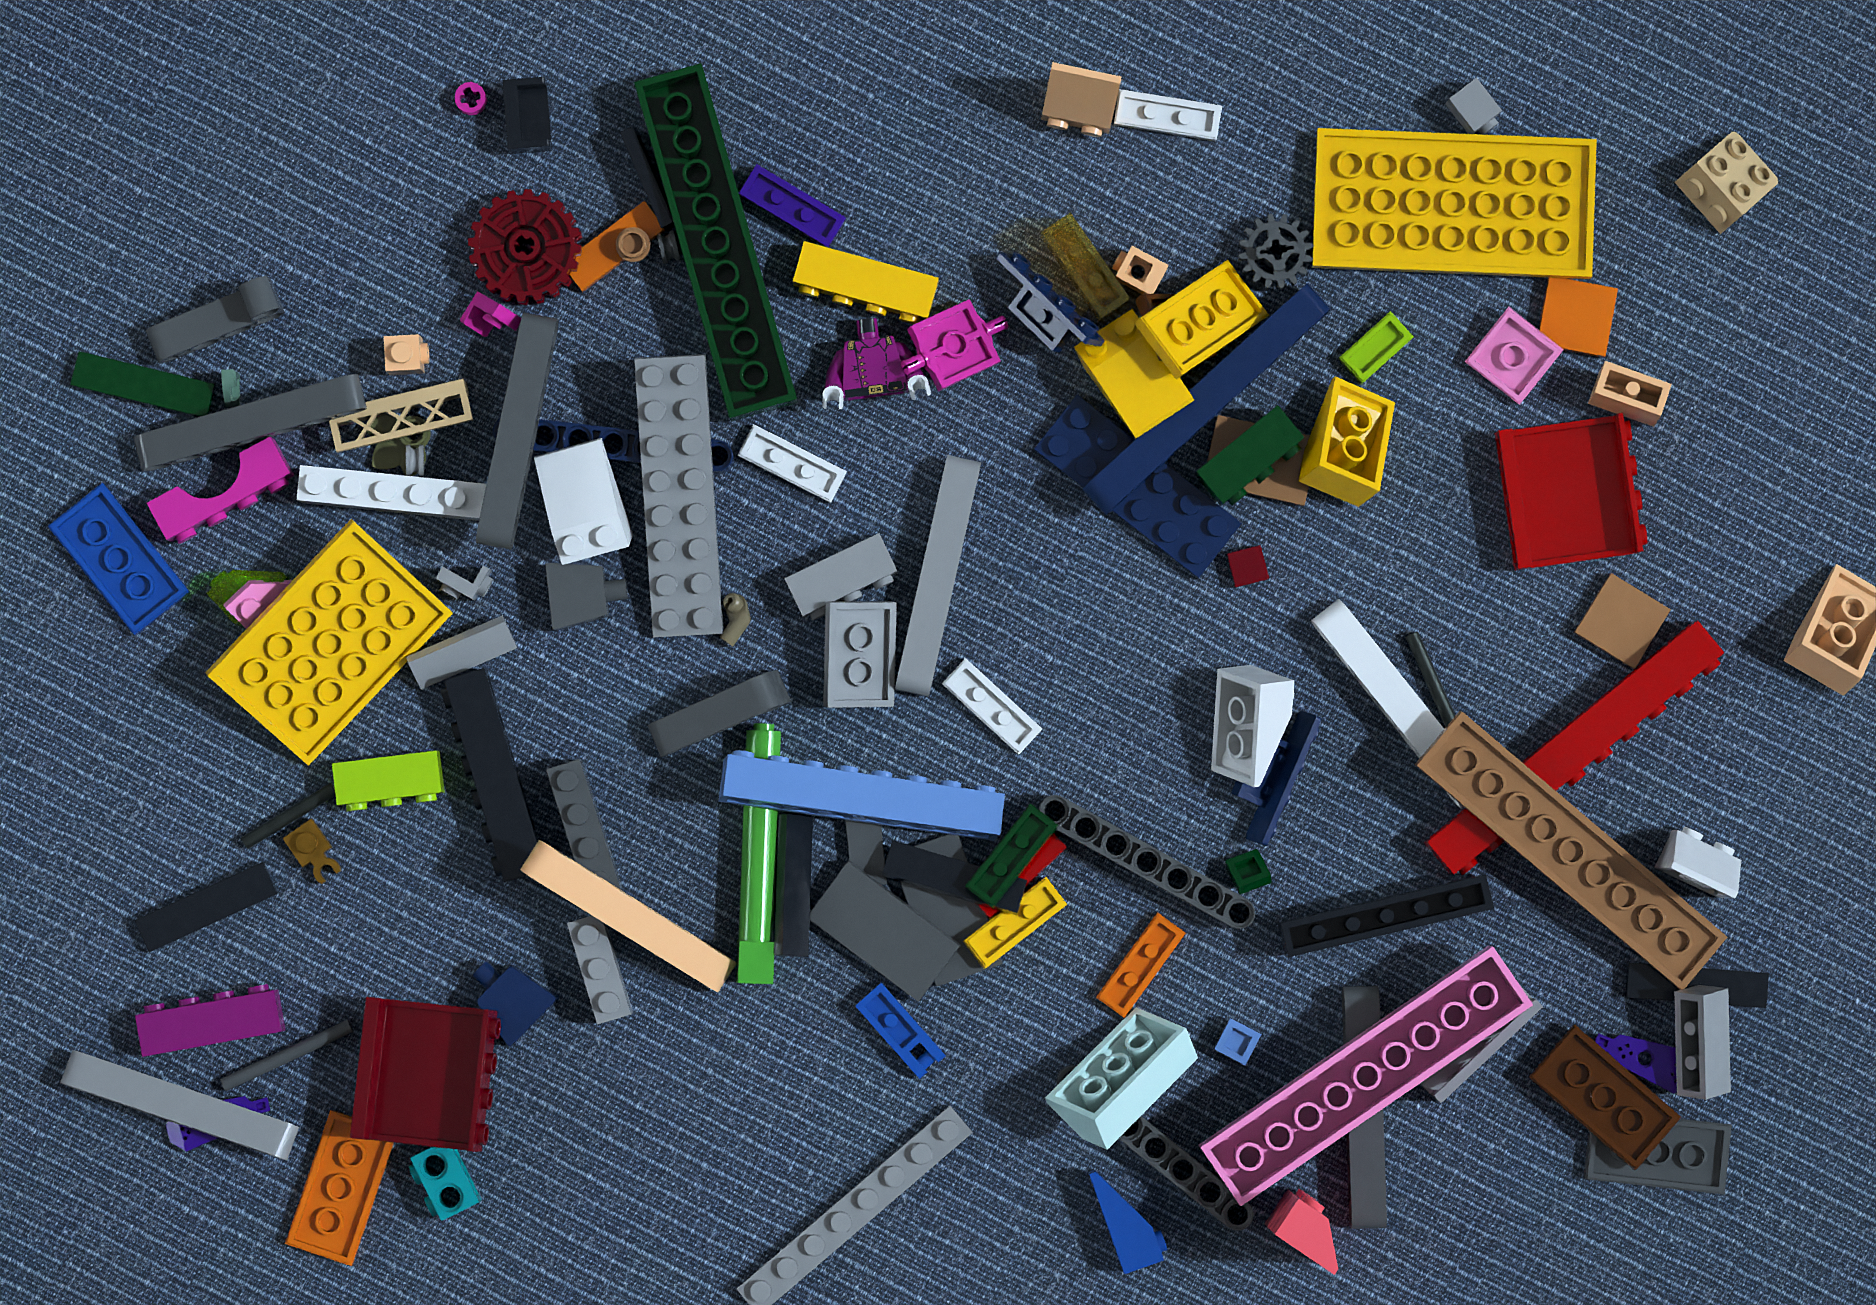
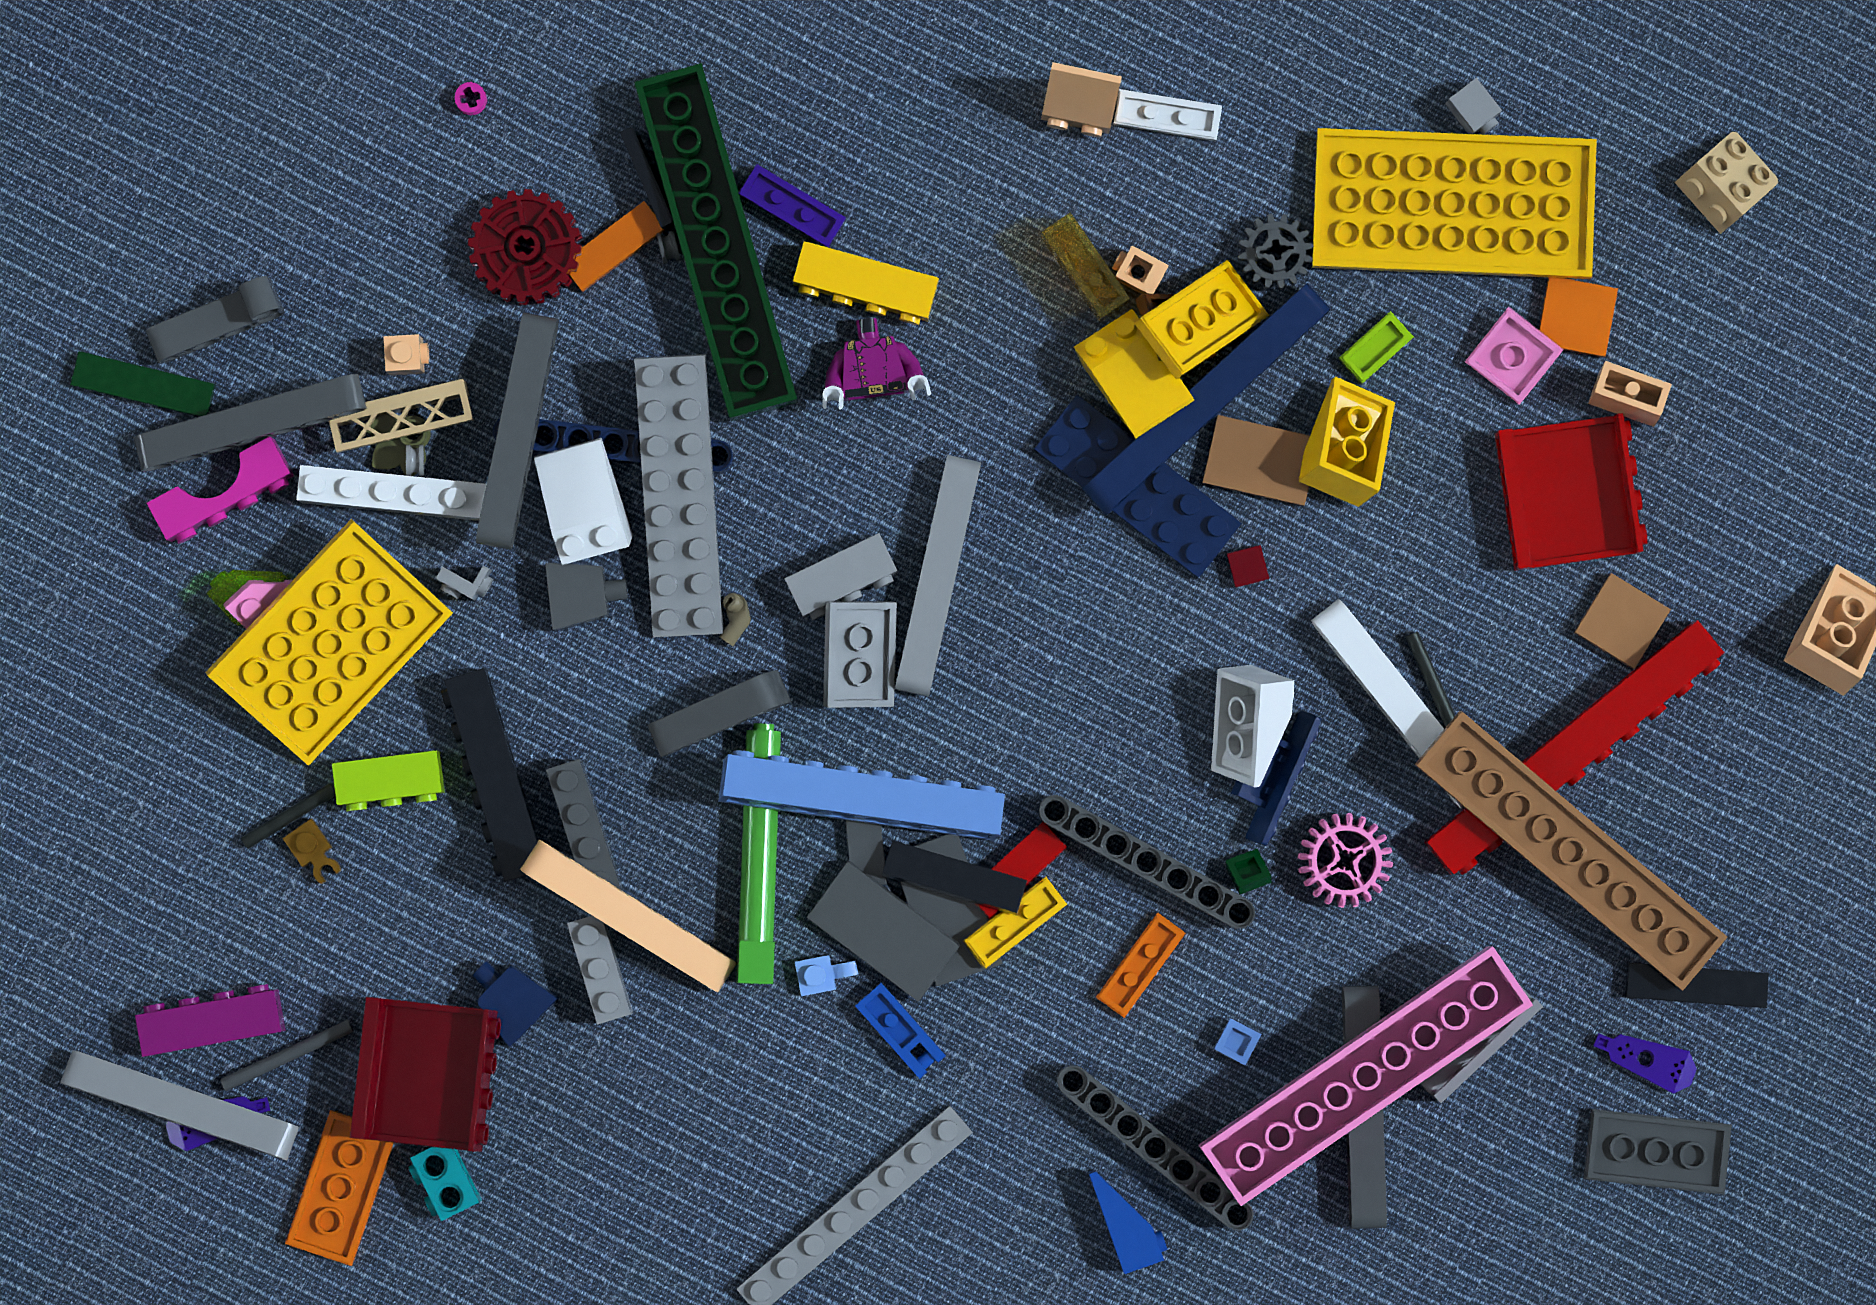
(119, 559): blue tile -> none
(206, 907): black tile -> none
(231, 387): sand green tile -> none
(461, 652): light grey tile -> none
(485, 313): dark pink bracket -> none
(527, 115): black panel -> none
(633, 244): medium nougat plate -> none
(792, 463): white tile -> none
(793, 885): black tile -> none
(819, 974): none -> light blue plate
(954, 345): dark pink plate -> none
(992, 706): white tile -> none
(1011, 856): dark green tile -> none
(1043, 310): dark blue bracket -> none
(1122, 1077): light aqua slope -> none
(1250, 457): dark green brick -> none
(1303, 1226): coral slope -> none
(1361, 886): none -> bright pink gear
(1385, 915): black brick -> none
(1604, 1097): reddish brown tile -> none
(1700, 864): white slope -> none
(1702, 1041): light grey brick -> none

